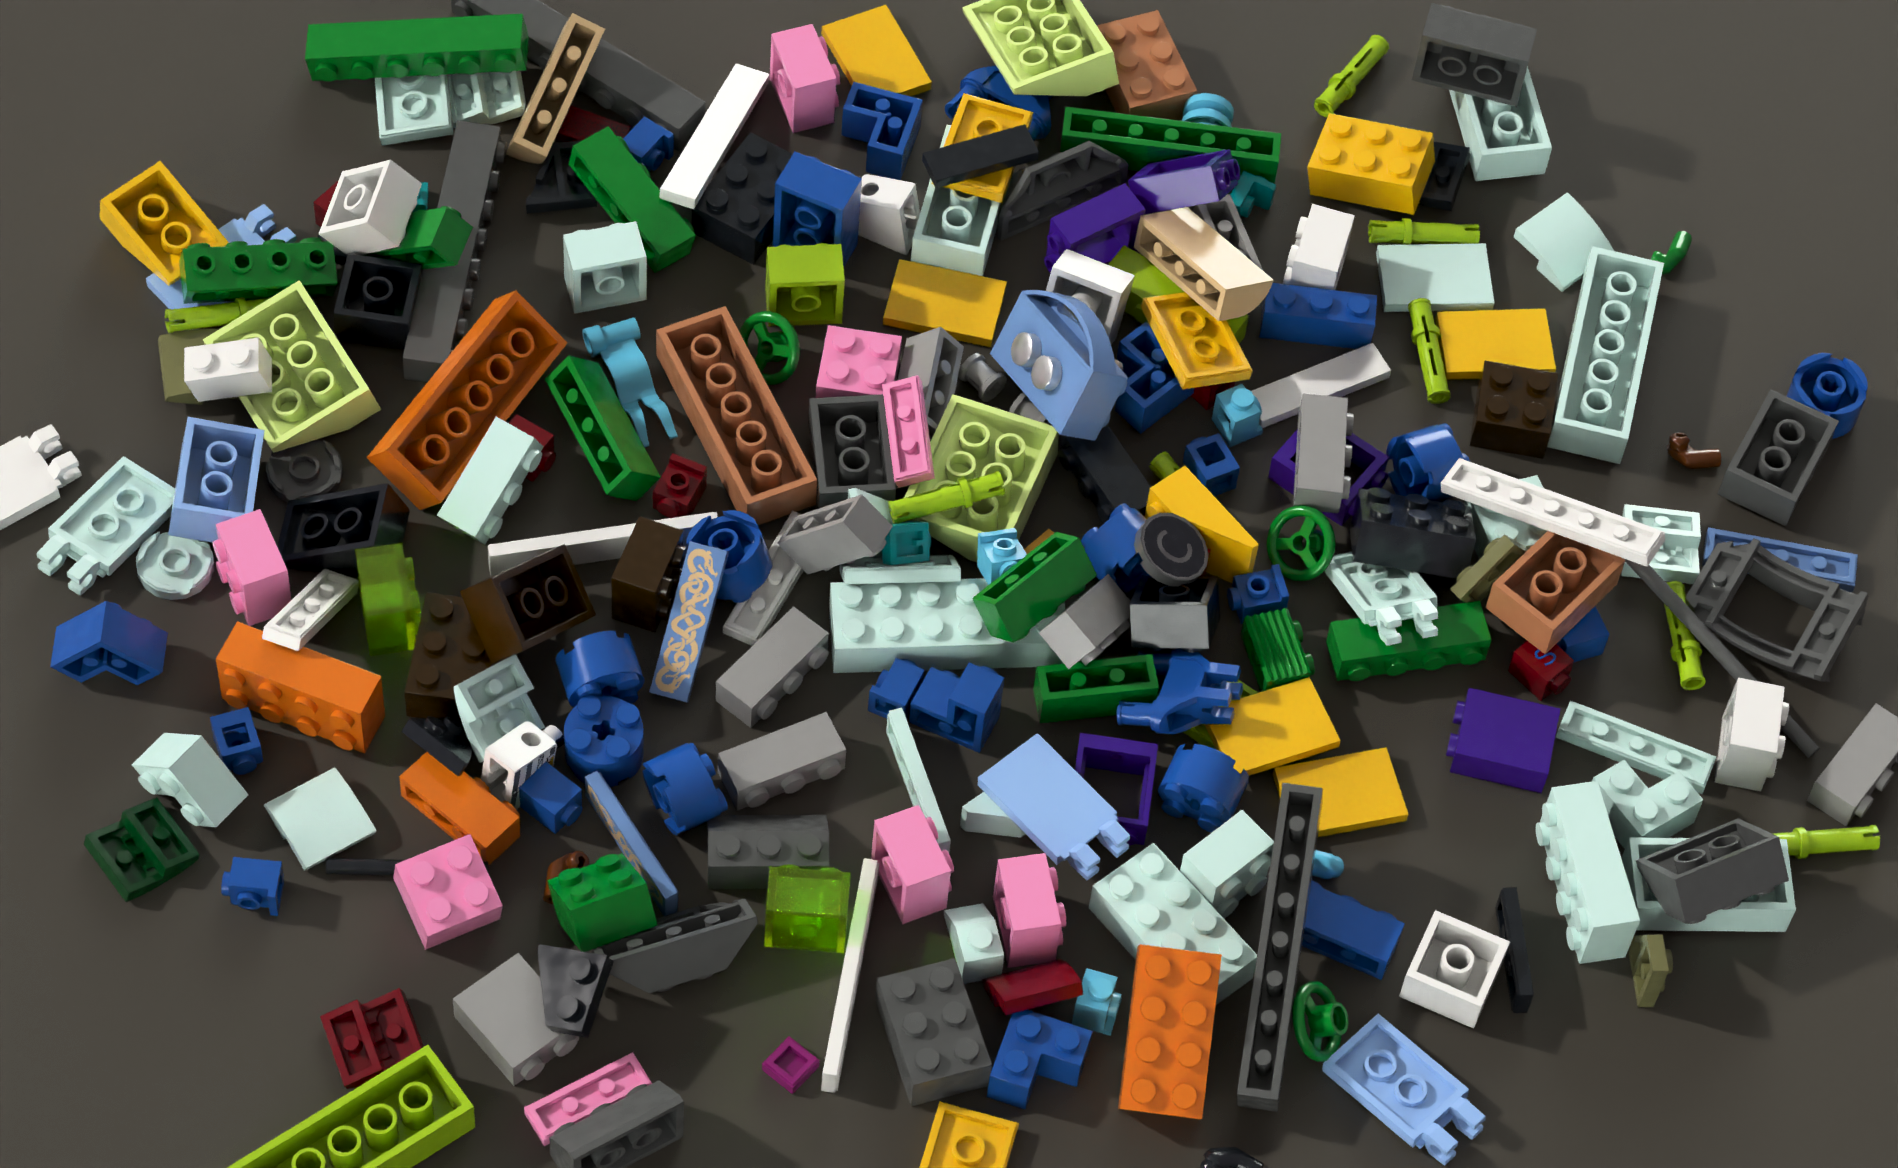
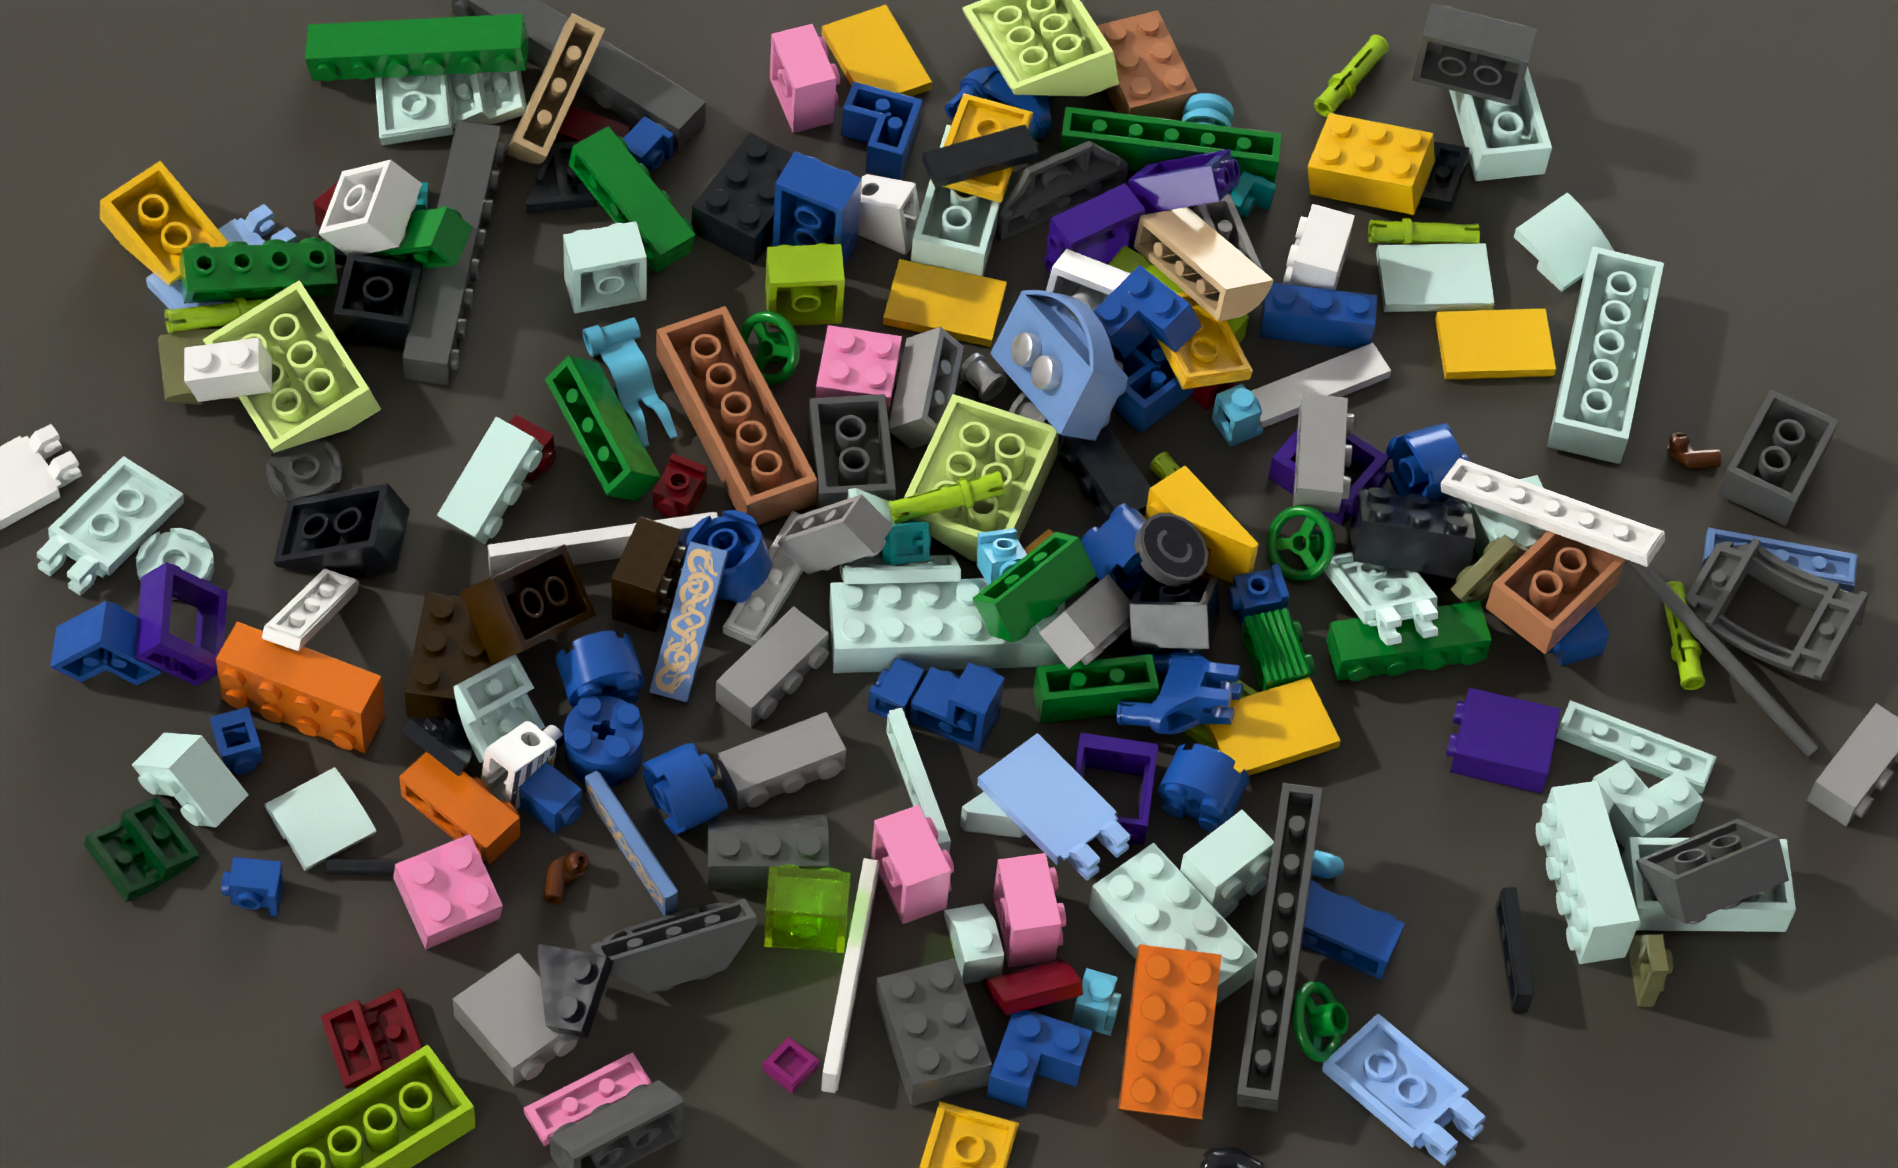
(166, 651): none -> dark purple window
(214, 477): light blue brick -> none
(252, 567): bright pink brick -> none
(388, 598): clear neon green brick -> none
(456, 407): orange brick -> none
(602, 902): green brick -> none
(714, 136): white tile -> none
(908, 431): bright pink tile -> none
(1145, 307): none -> blue brick
(1212, 463): blue brick -> none
(1357, 790): yellow tile -> none
(1422, 318): lime pin -> none
(1454, 969): white brick -> none
(1514, 409): dark brown brick -> none
(1541, 671): dark red brick -> none
(1676, 252): green arm -> none
(1679, 553): light aqua slope -> none
(1751, 734): white brick -> none
(1804, 842): lime pin -> none
(1831, 388): blue brick -> none

